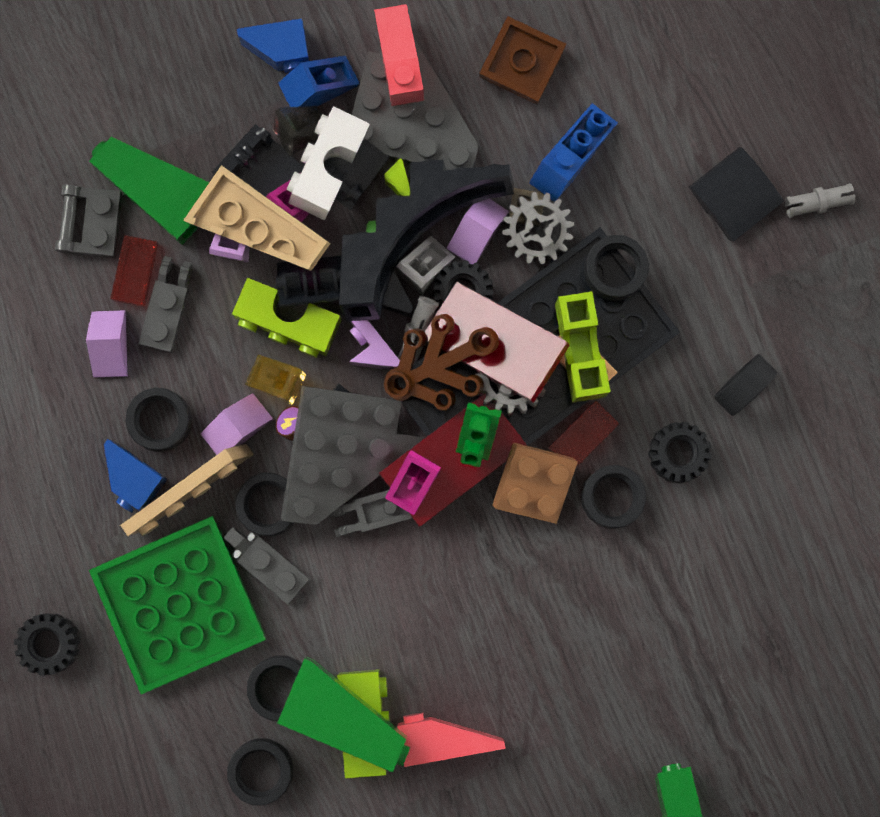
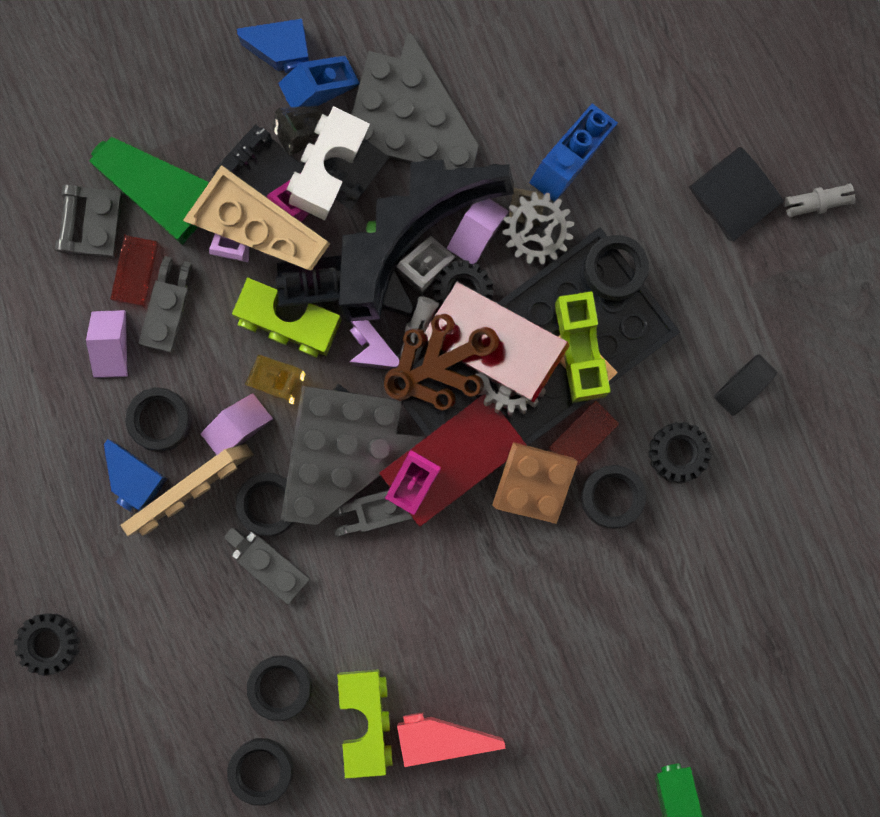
(177, 604): green plate -> none
(286, 422): medium lavender tile -> none
(338, 717): green slope -> none
(397, 179): lime slope -> none
(399, 55): coral slope -> none
(477, 434): green hips -> none
(522, 60): reddish brown plate -> none

